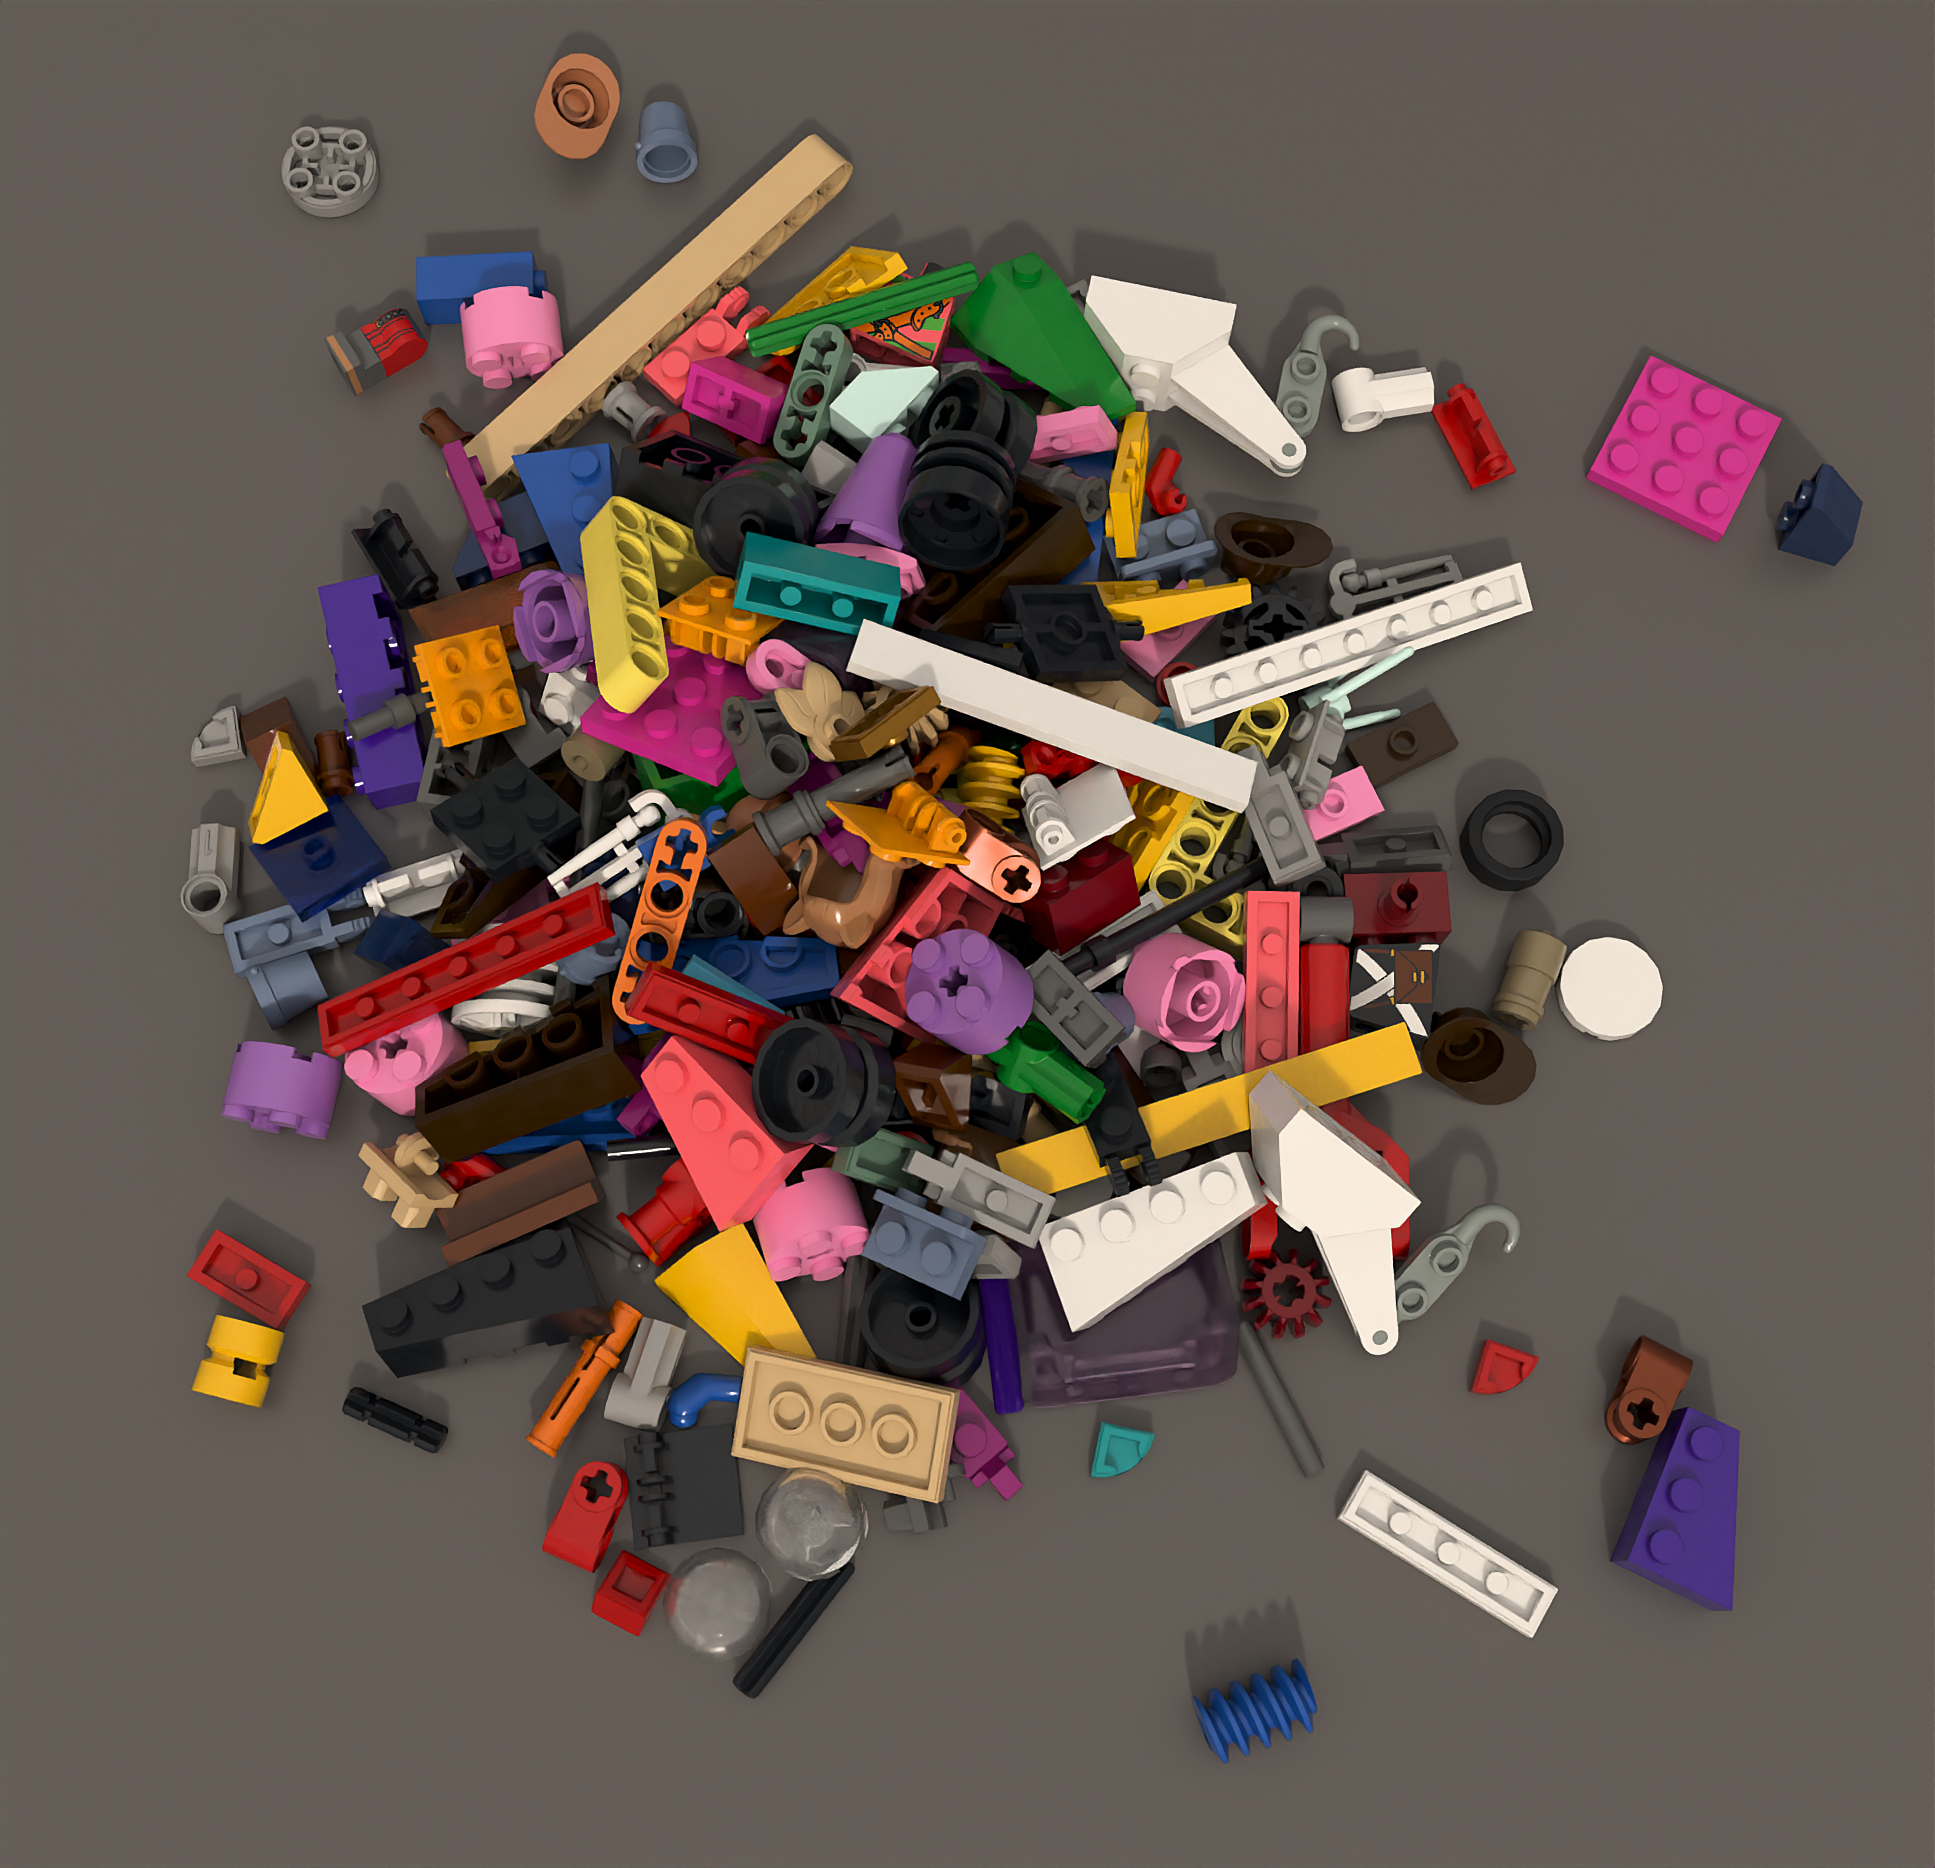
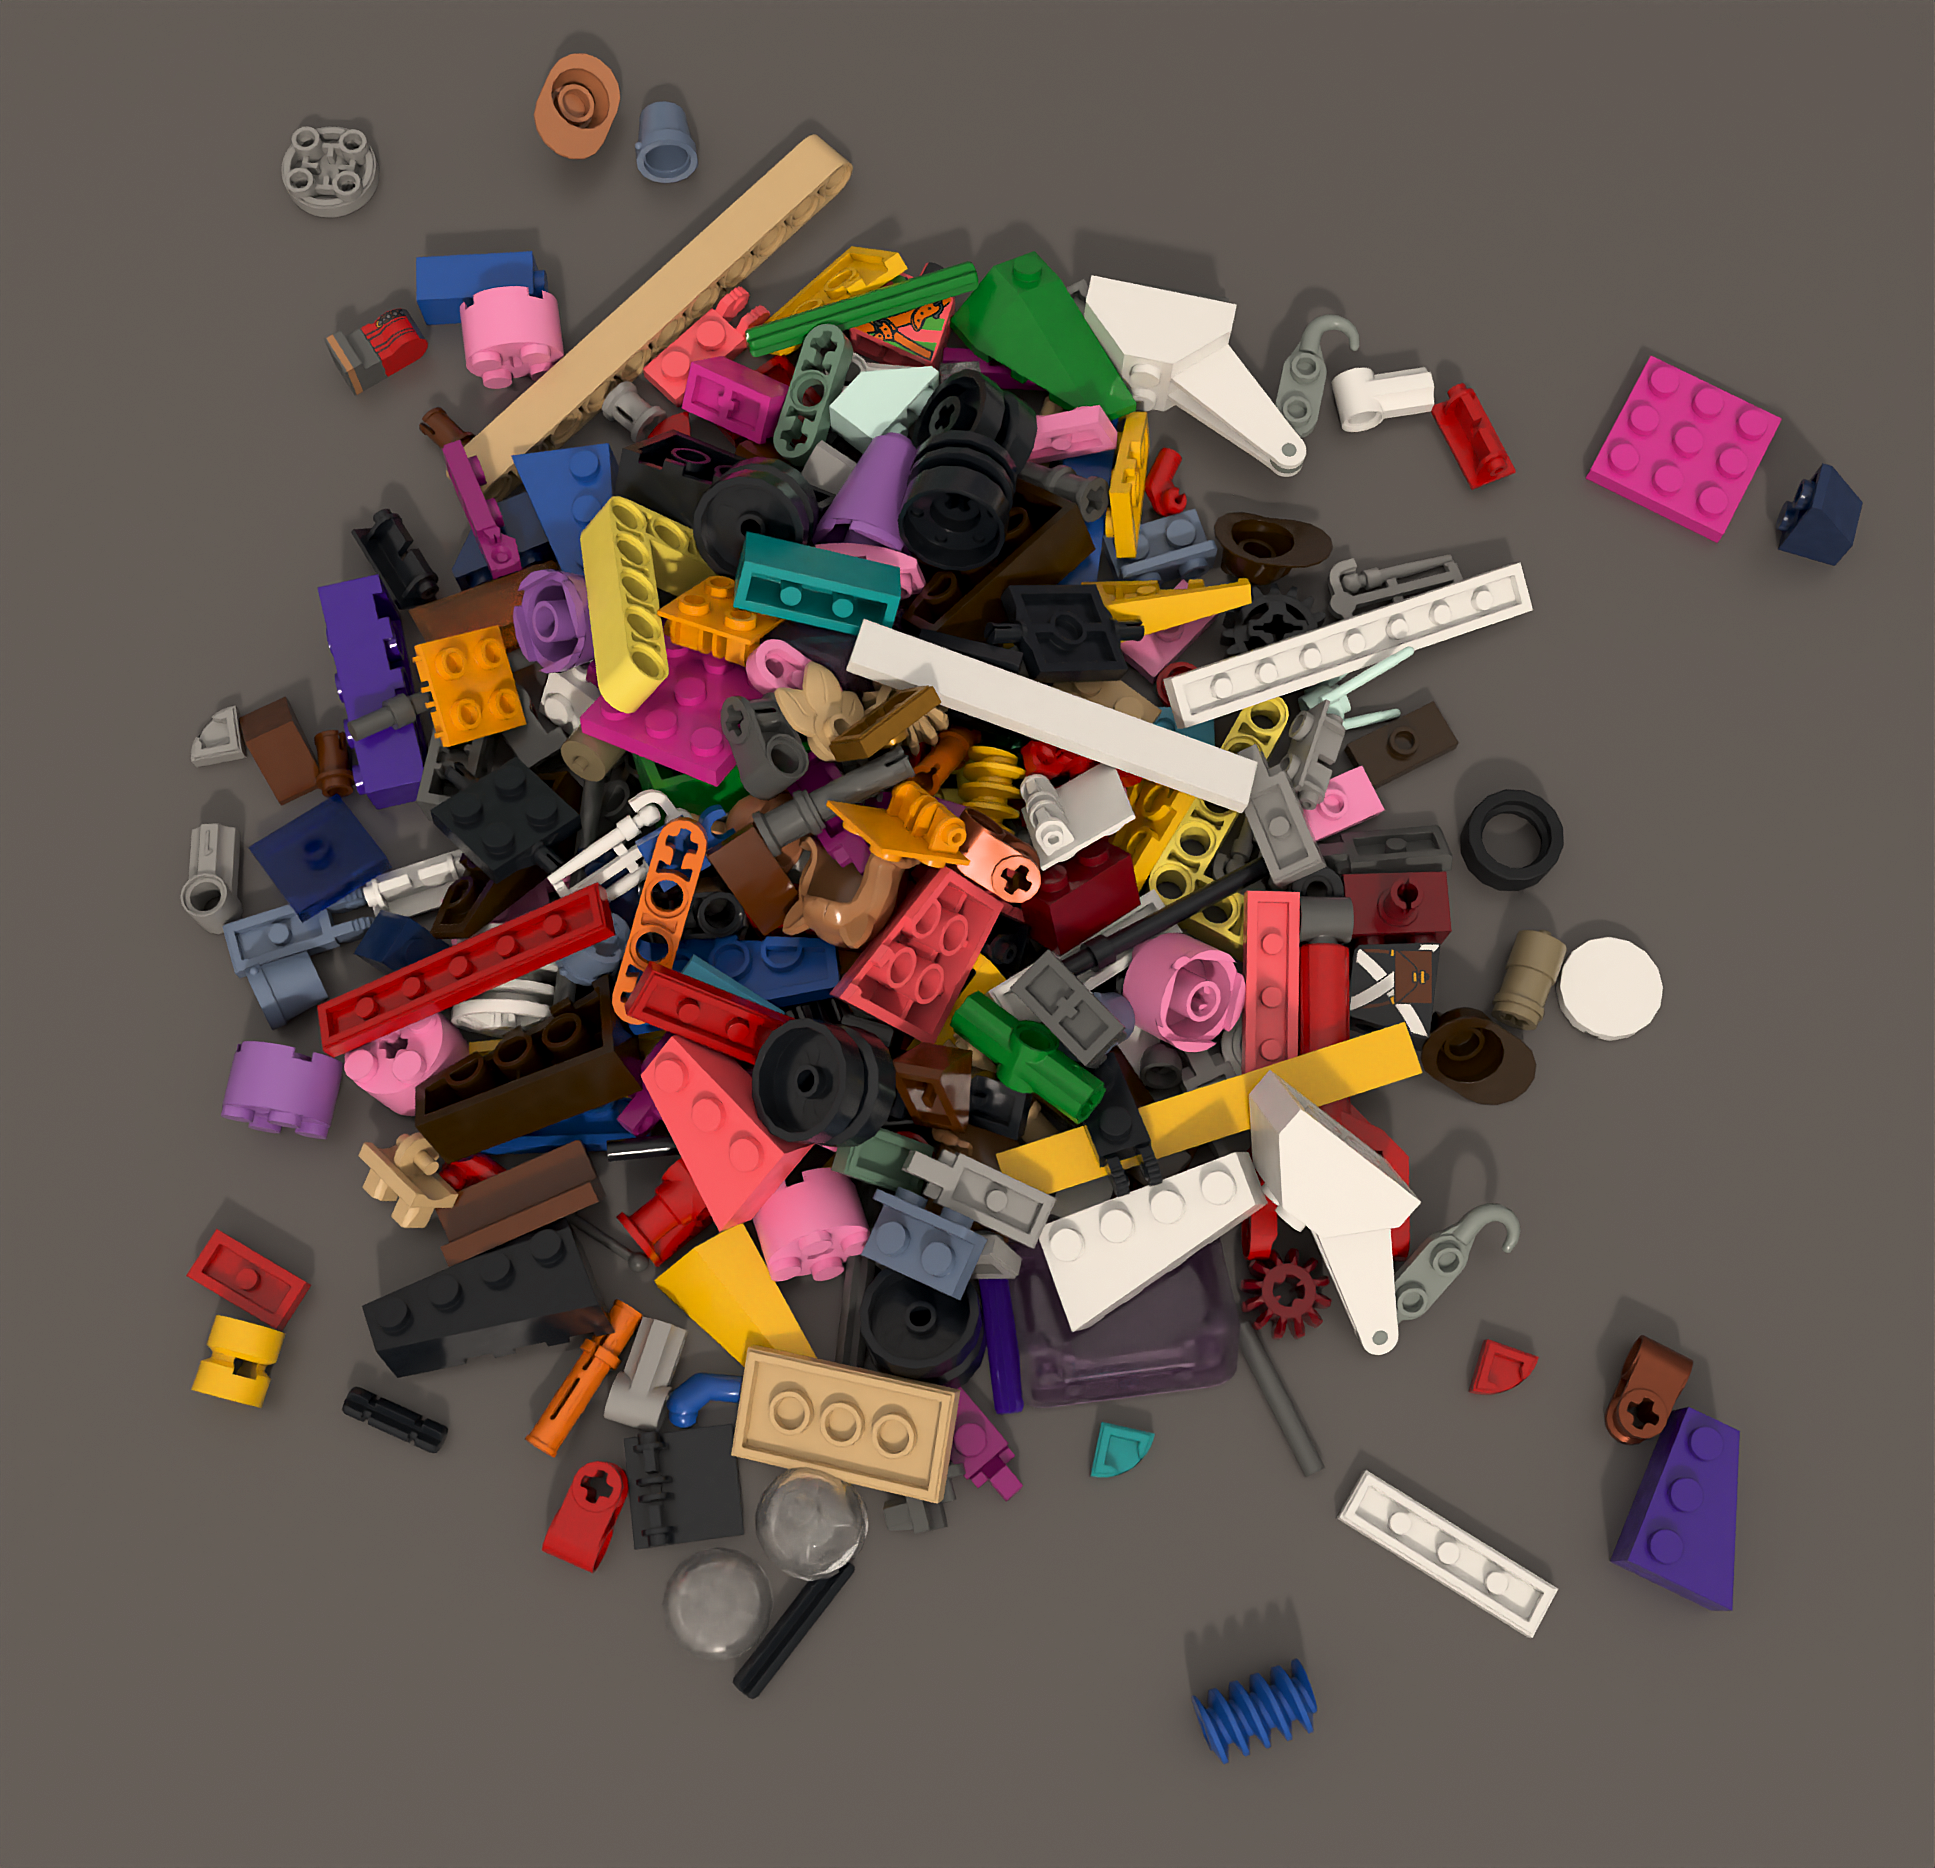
(286, 793): yellow slope -> none
(629, 1593): red slope -> none
(968, 991): medium lavender brick -> none

